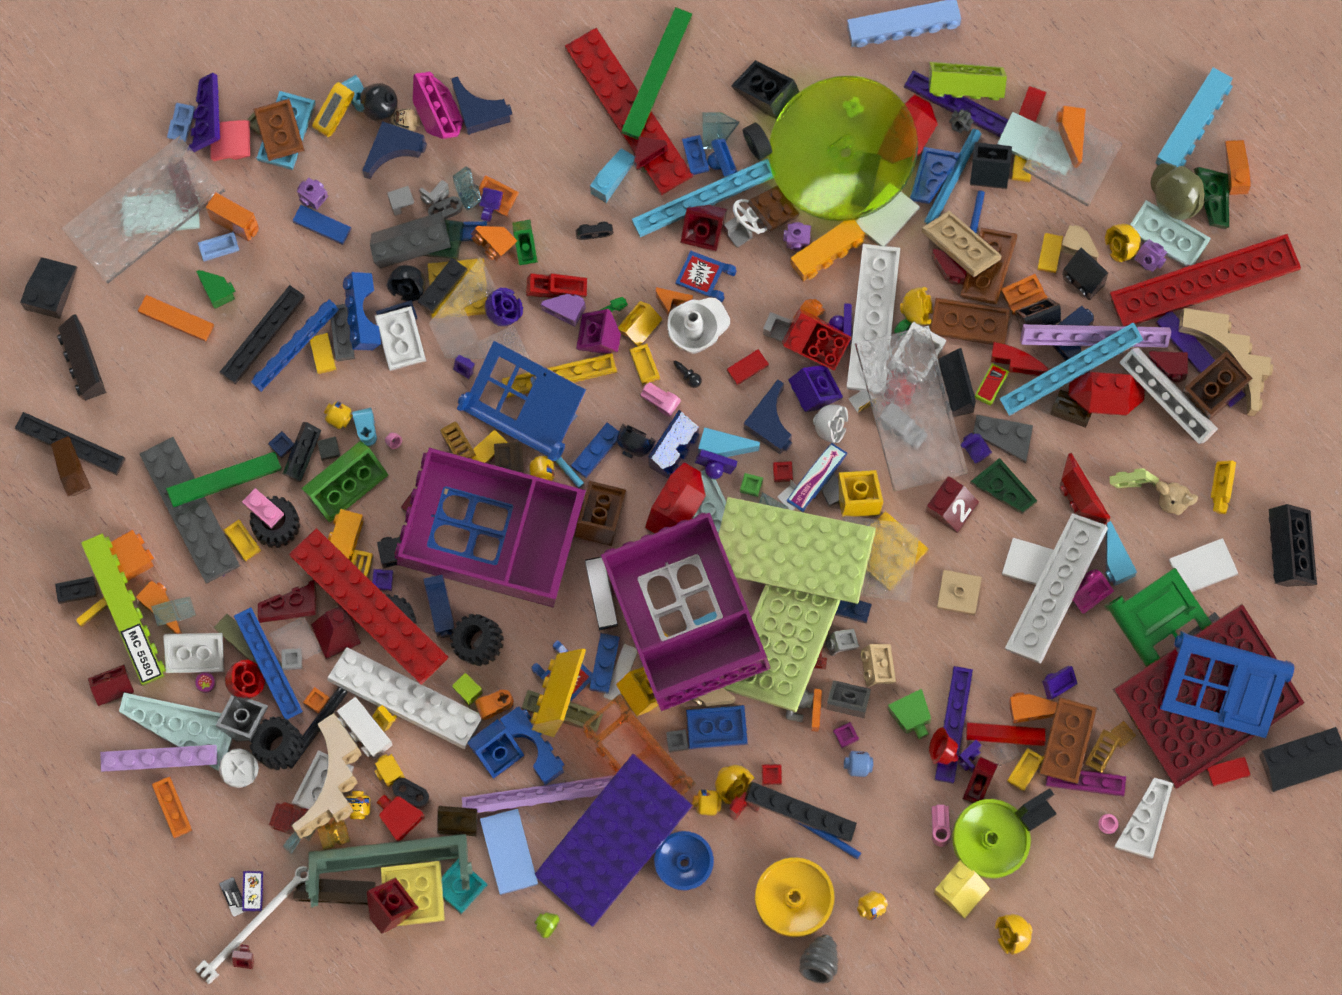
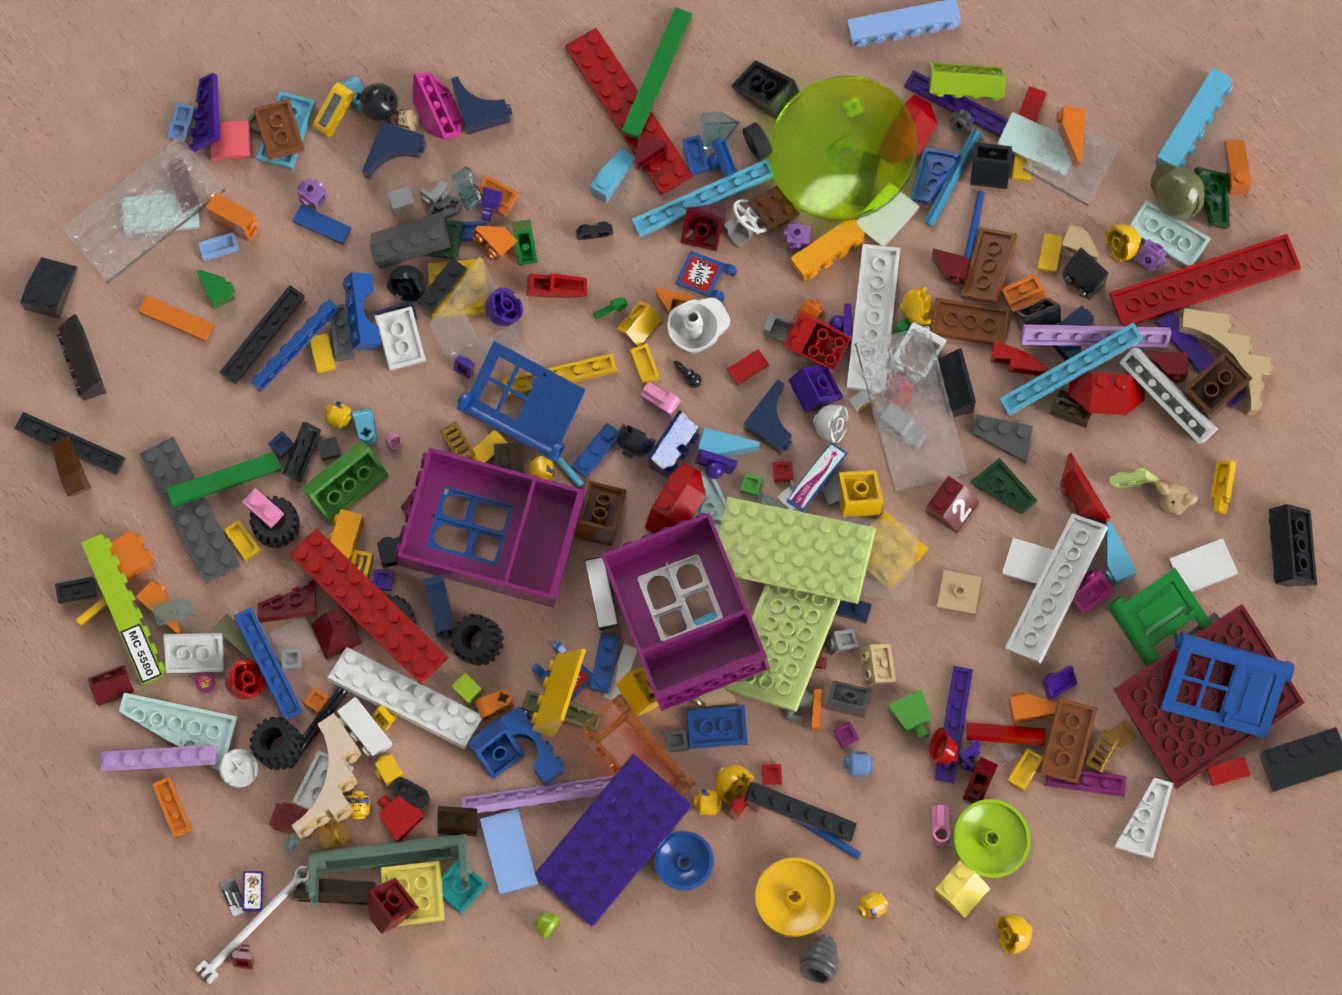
(241, 718): dark grey slope -> none
(565, 307): medium lavender slope -> none
(598, 333): magenta slope -> none
(961, 243): tan tile -> none
(976, 447): dark purple bracket -> none
(991, 384): slope -> none
(1036, 811): black panel -> none
(1108, 824): bright pink plate -> none

